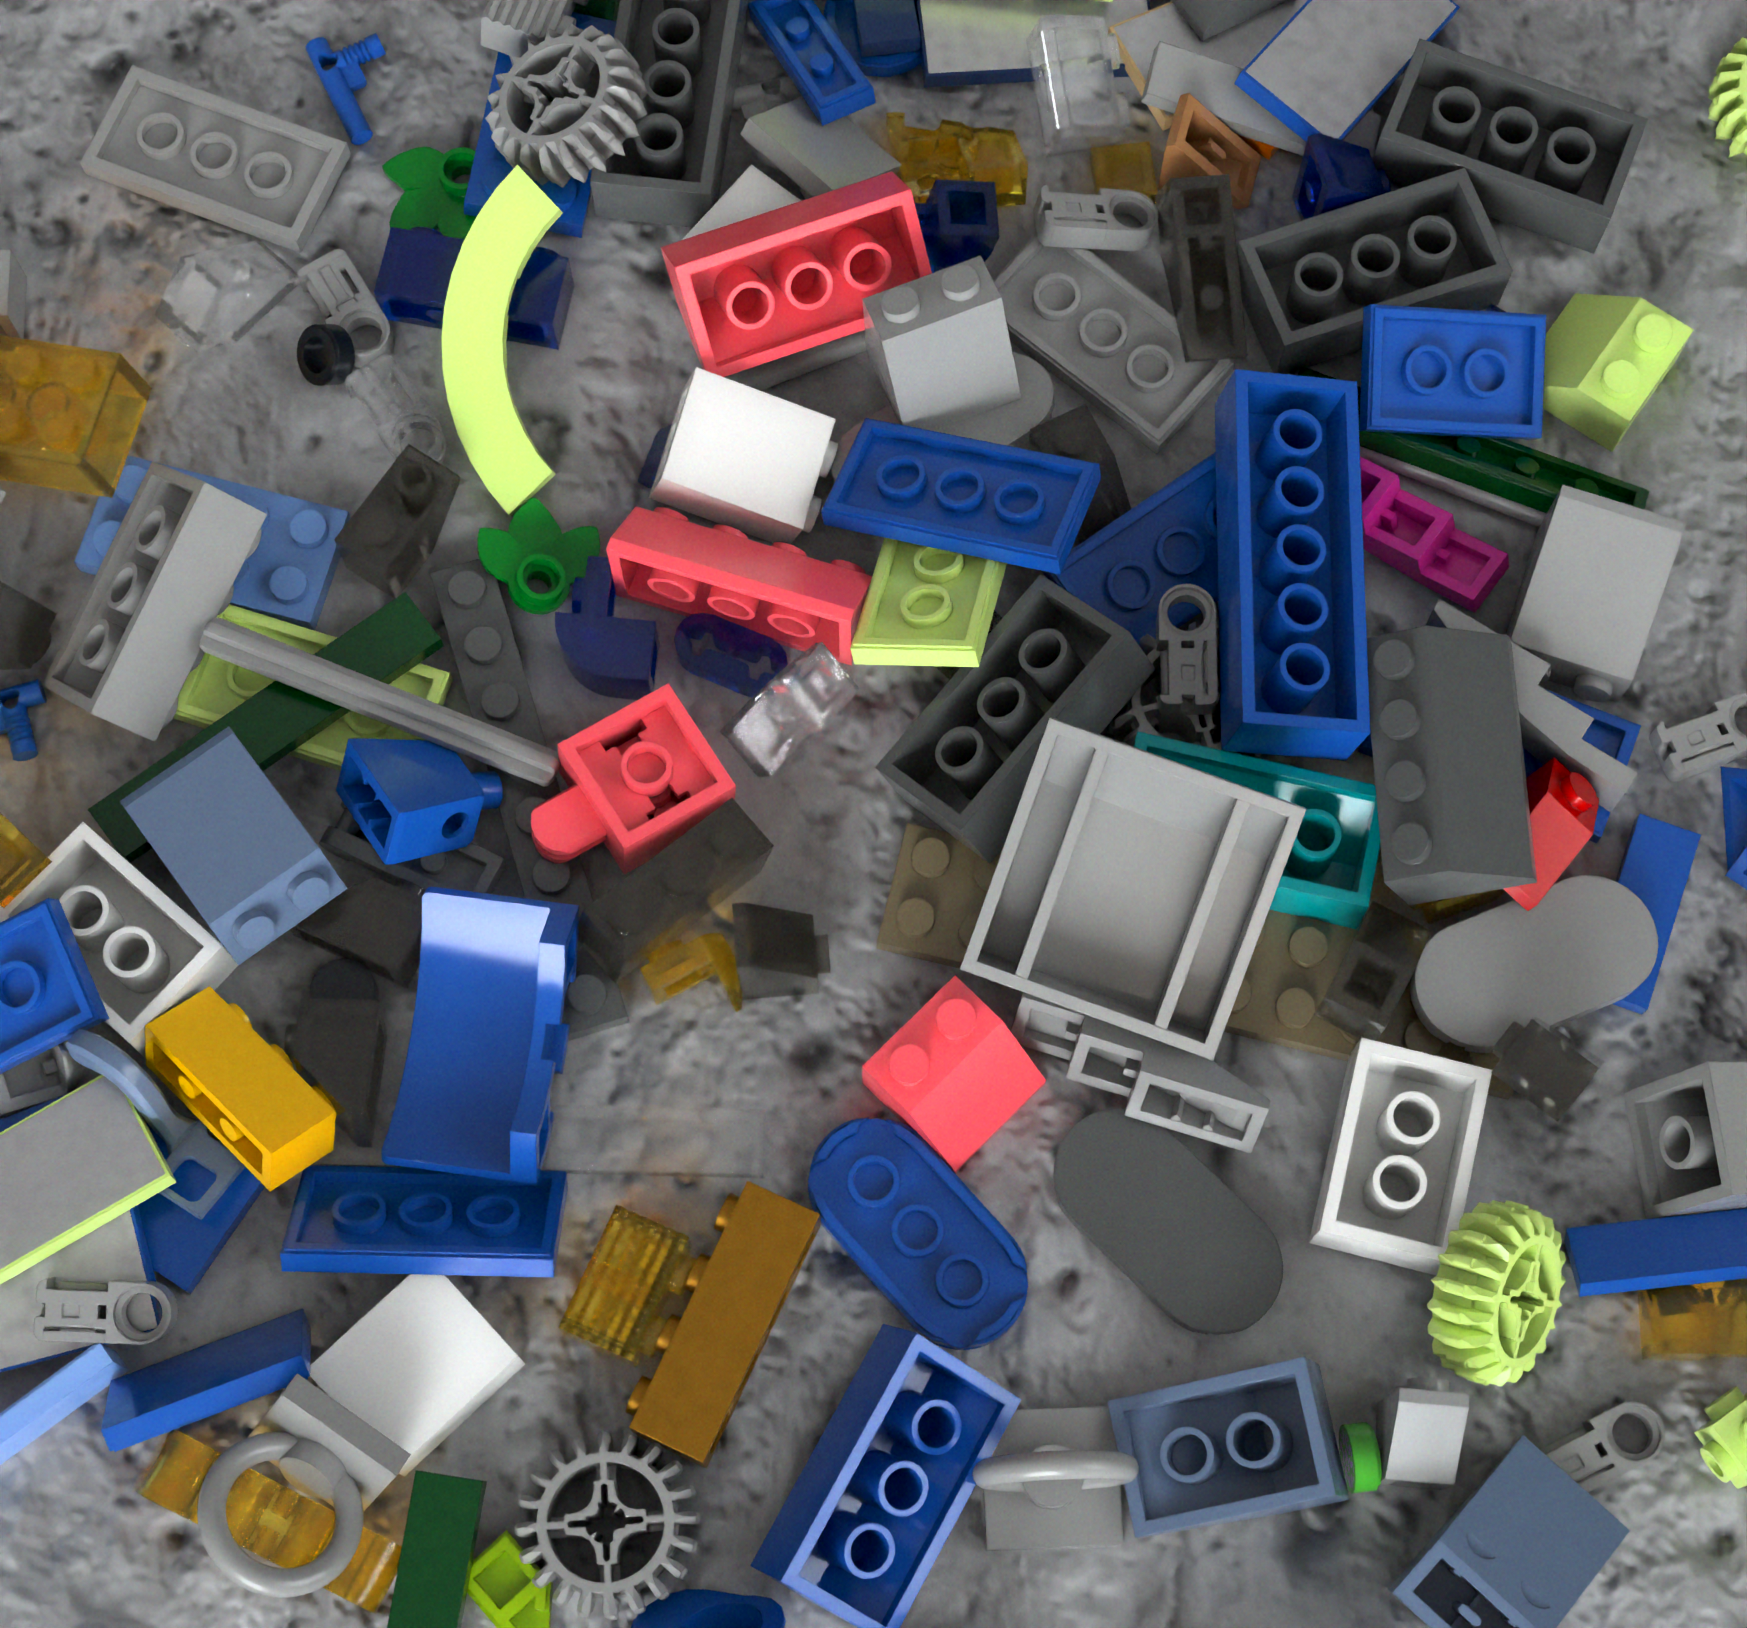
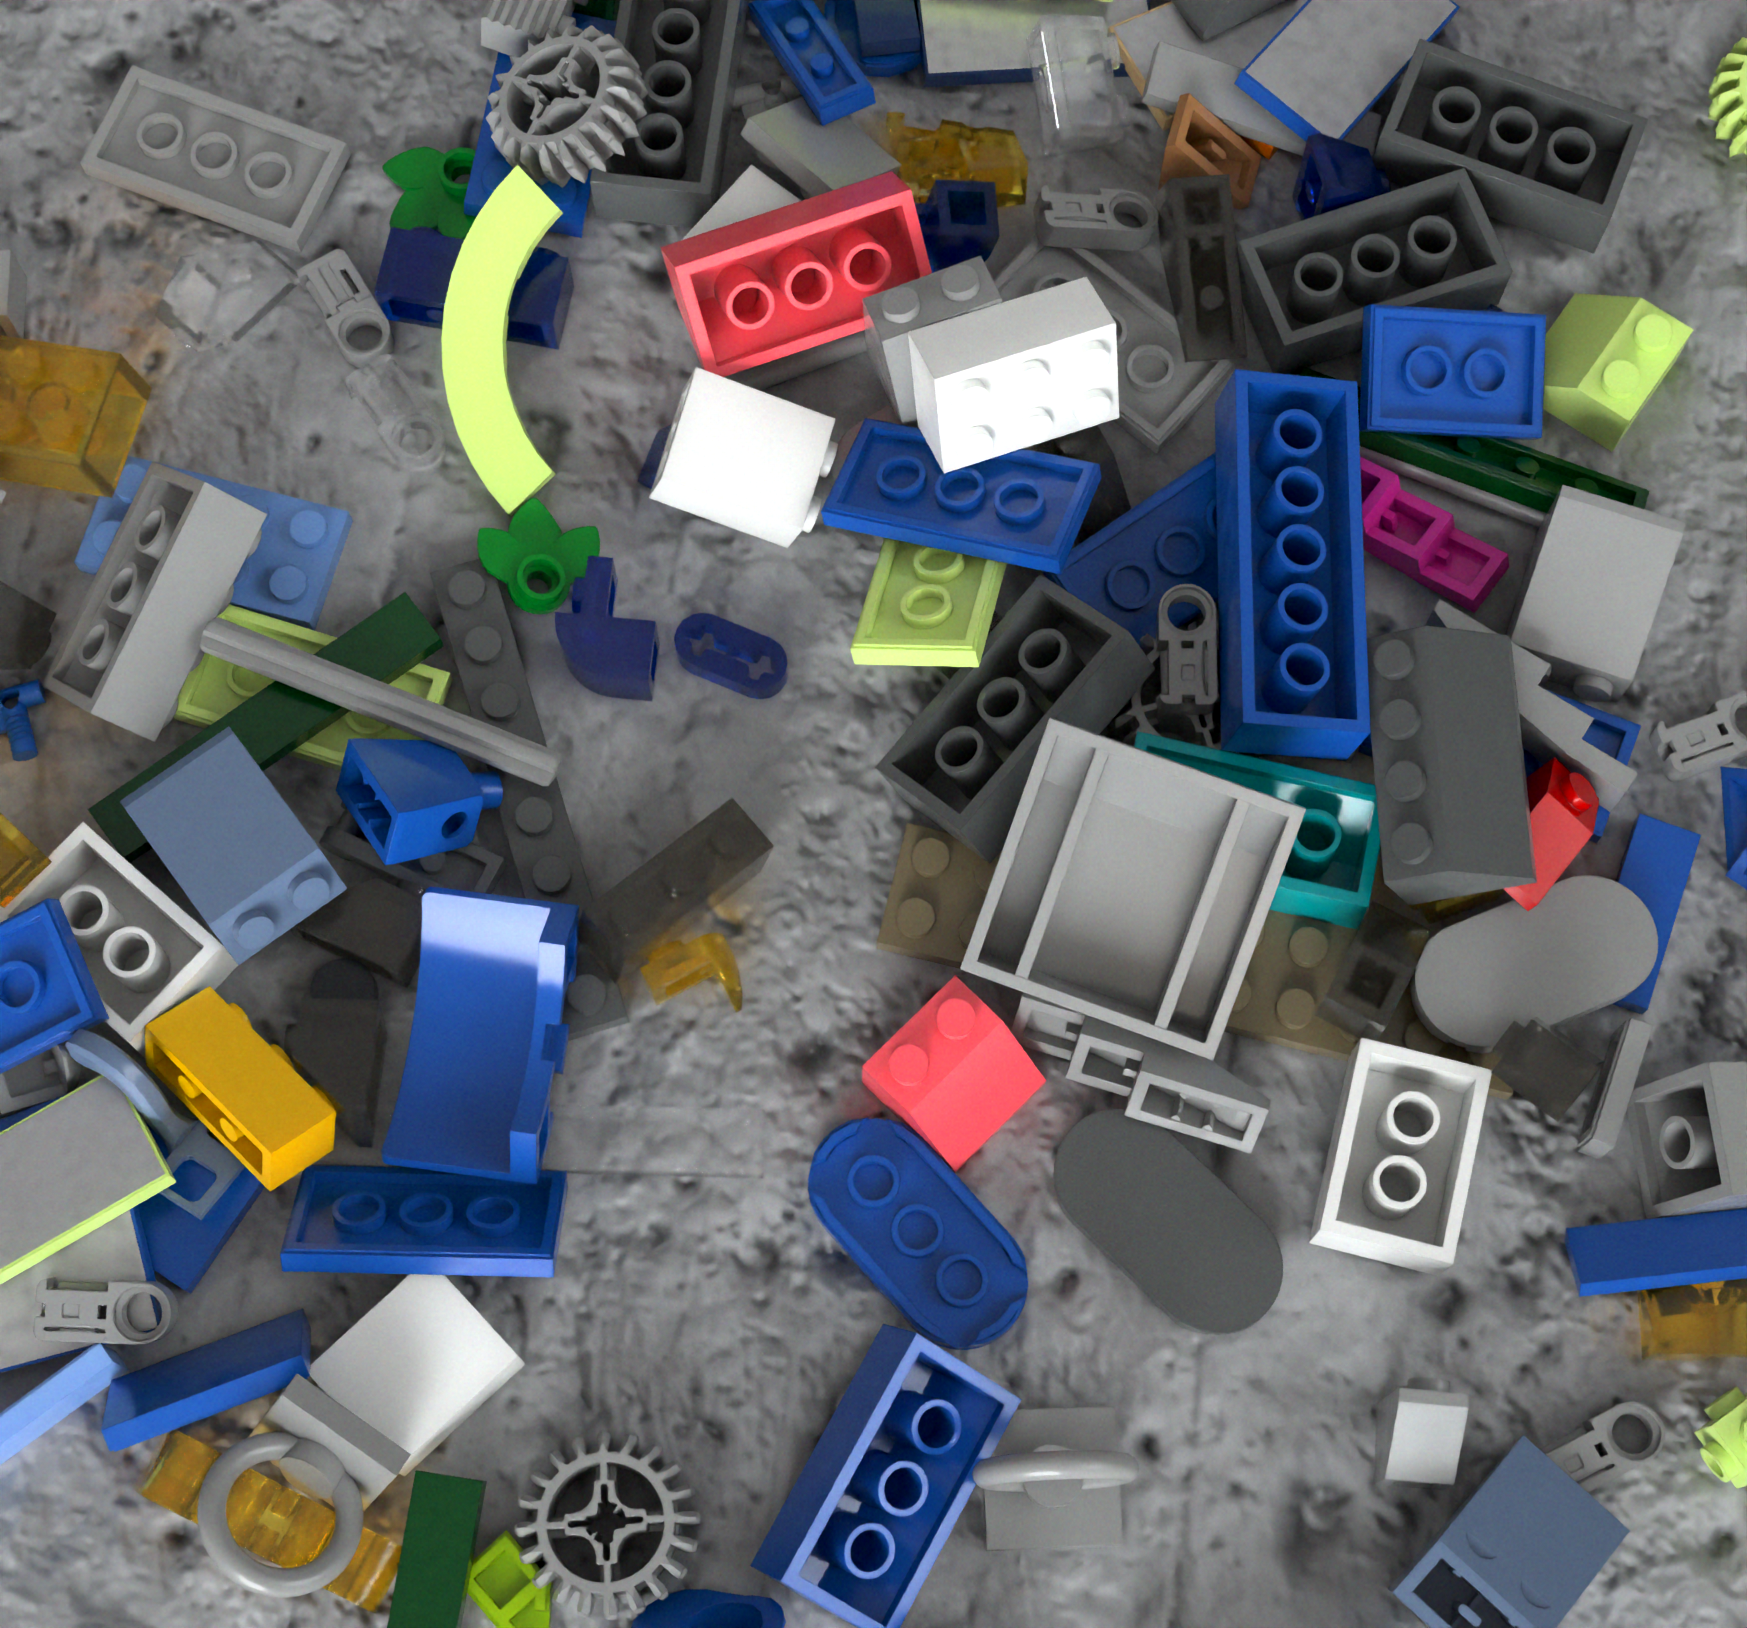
(325, 354): black tile -> none
(345, 79): blue hose -> none
(399, 522): clear smoke slope -> none
(615, 770): coral brick -> none
(628, 1287): clear yellow brick -> none
(721, 572): coral slope -> none
(724, 1324): pearl gold brick -> none
(777, 952): clear smoke slope -> none
(788, 708): clear slope -> none
(1015, 374): none -> white brick
(1124, 168): clear yellow tile -> none
(1229, 1448): sand blue slope -> none
(1360, 1457): bright green tile -> none
(1496, 1292): yellowish green gear -> none
(1614, 1088): none -> light grey tile

